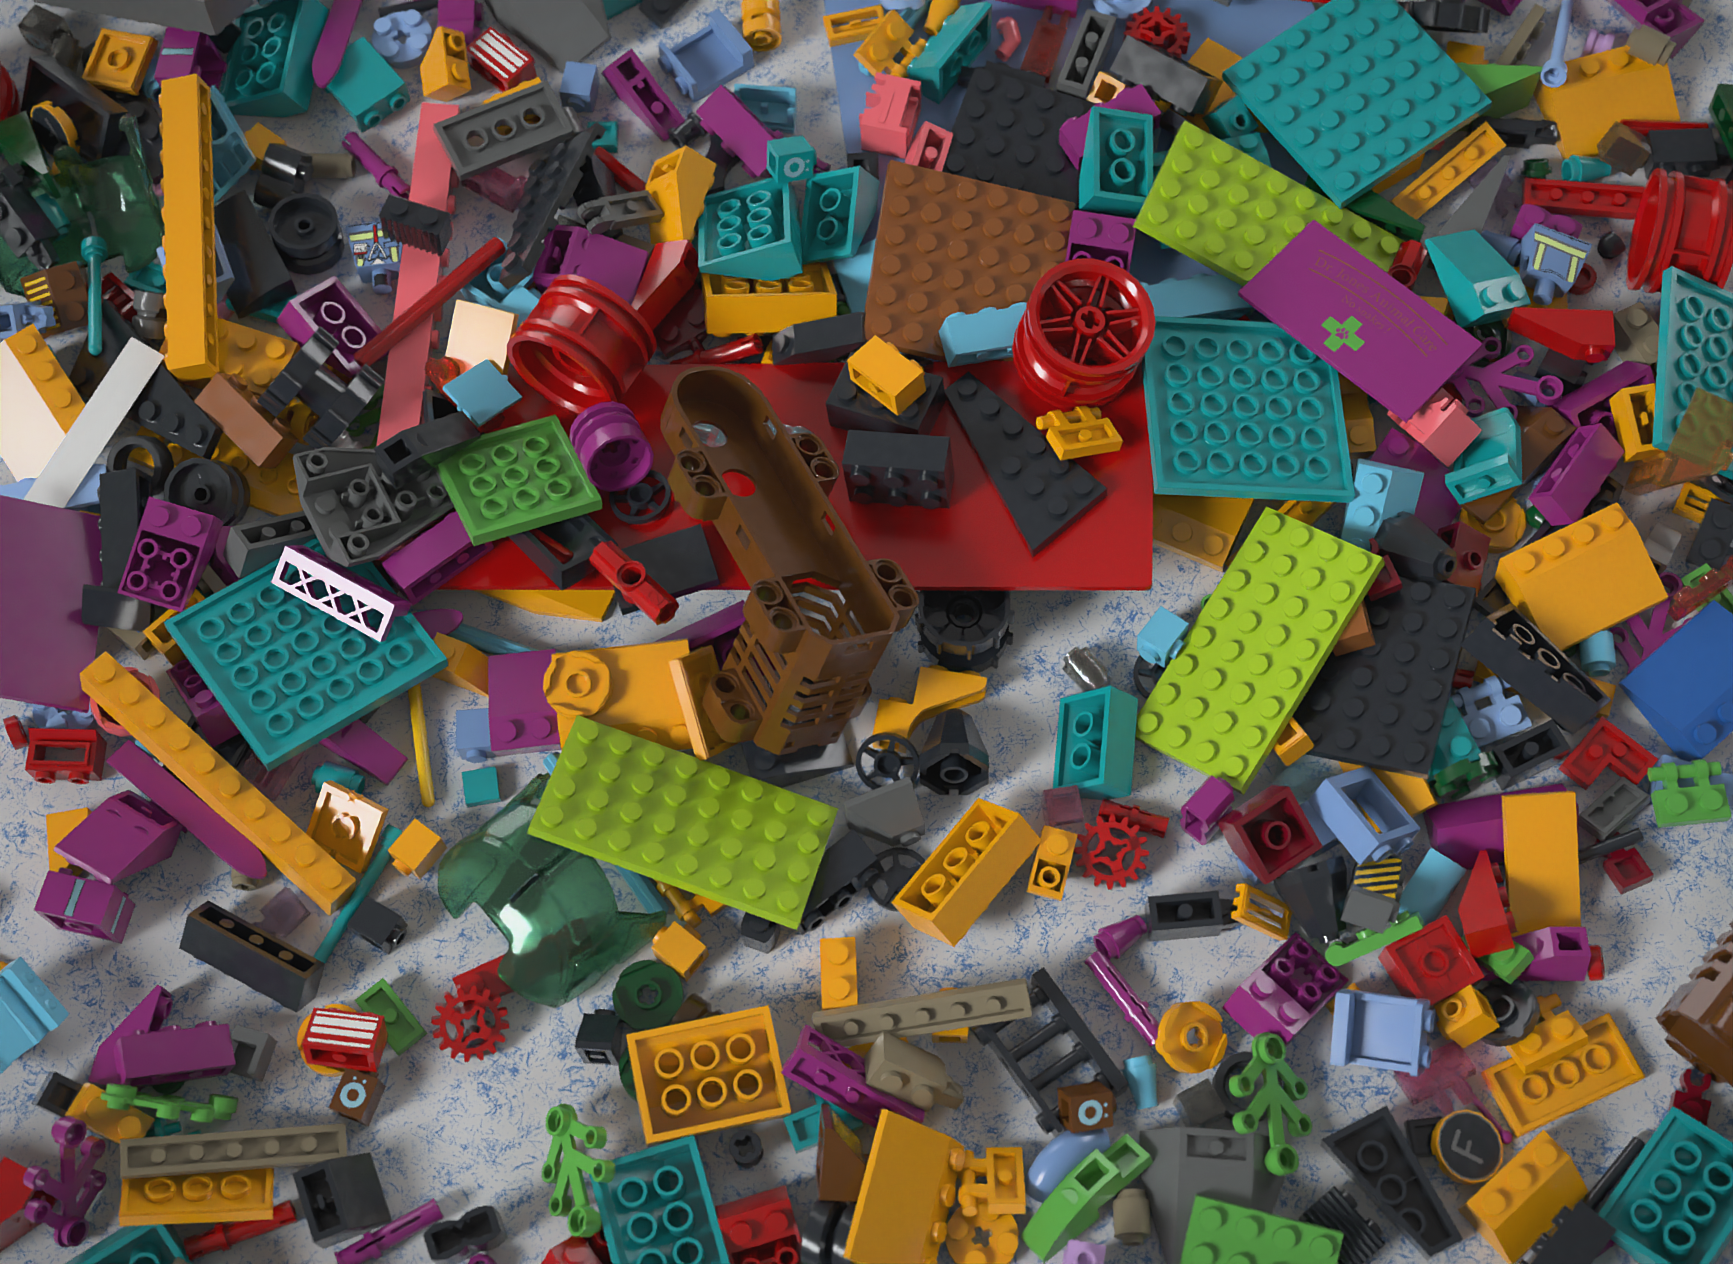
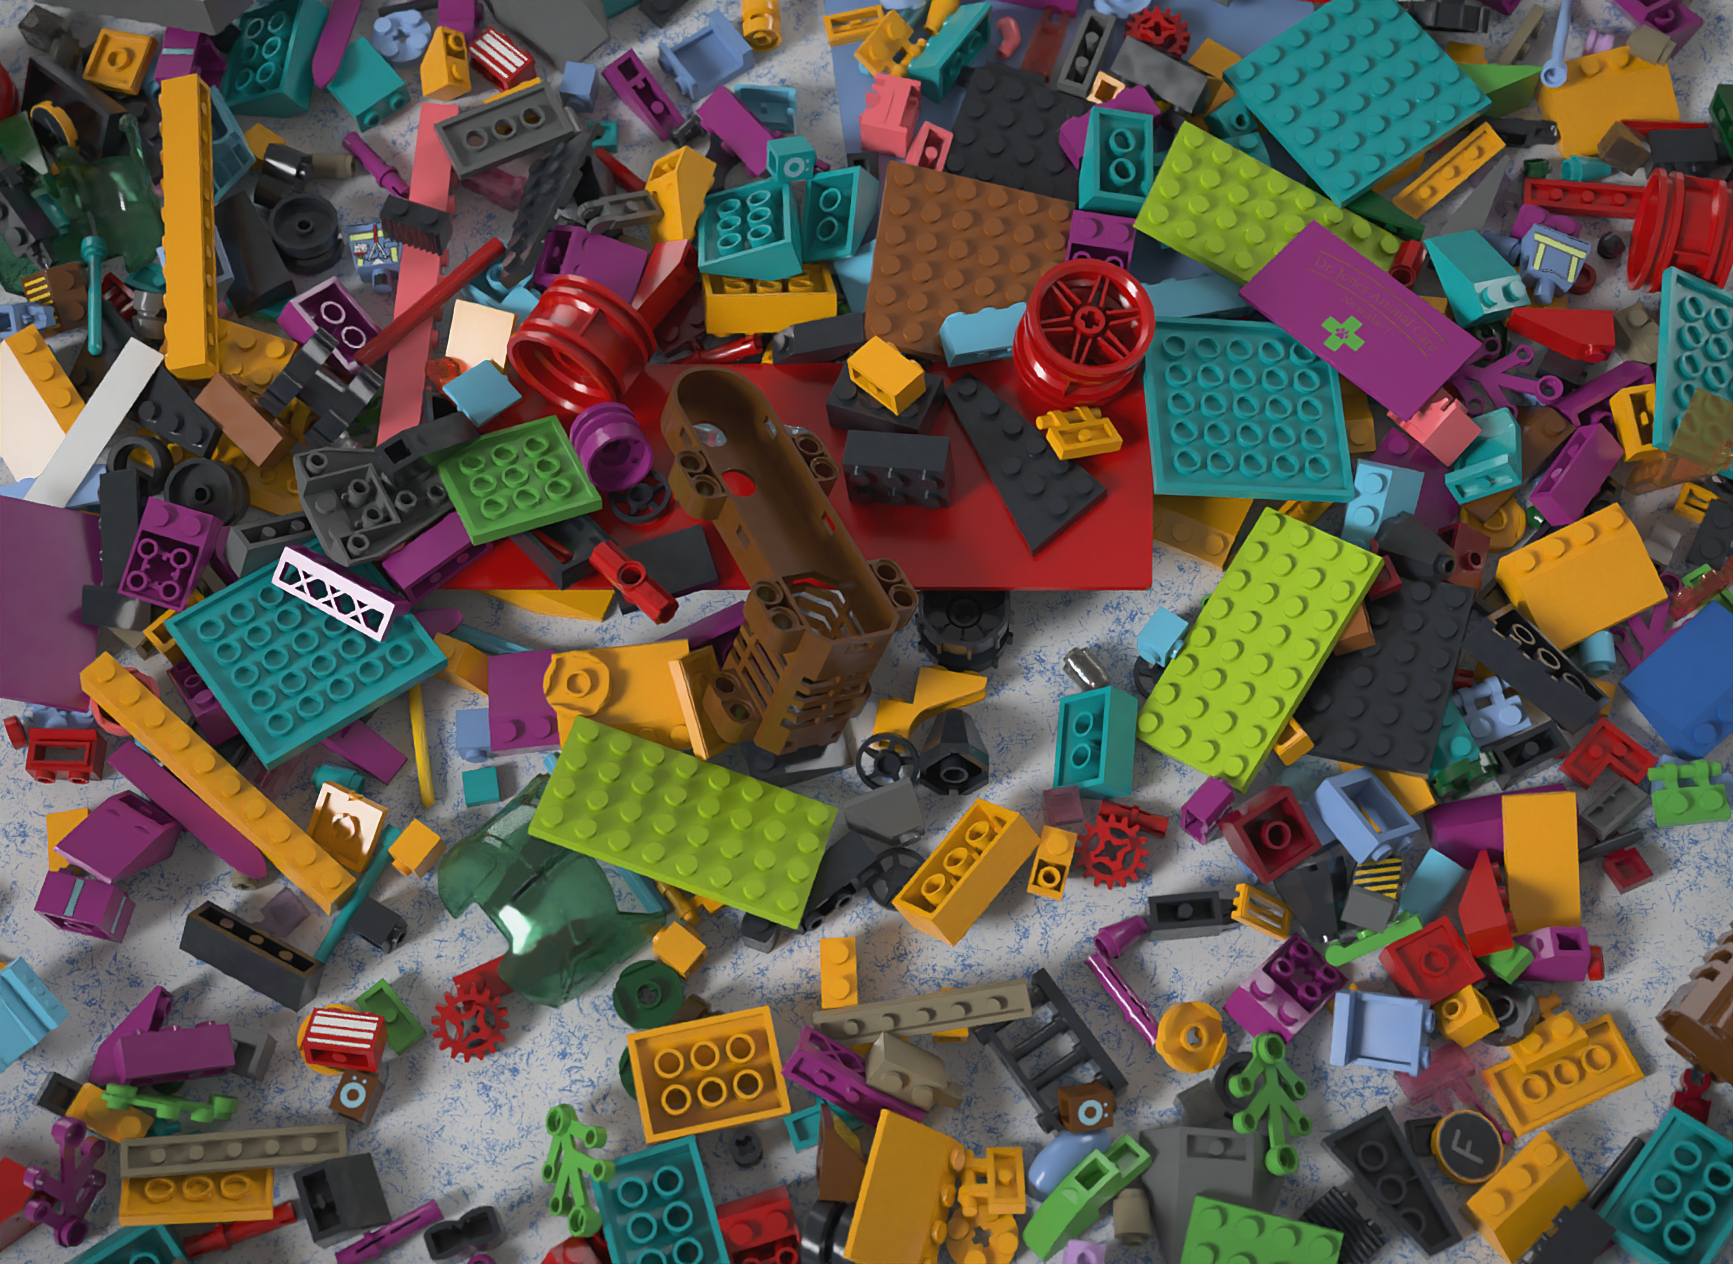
(600, 1038): black slope -> none
(1142, 1080): medium azure cone -> none

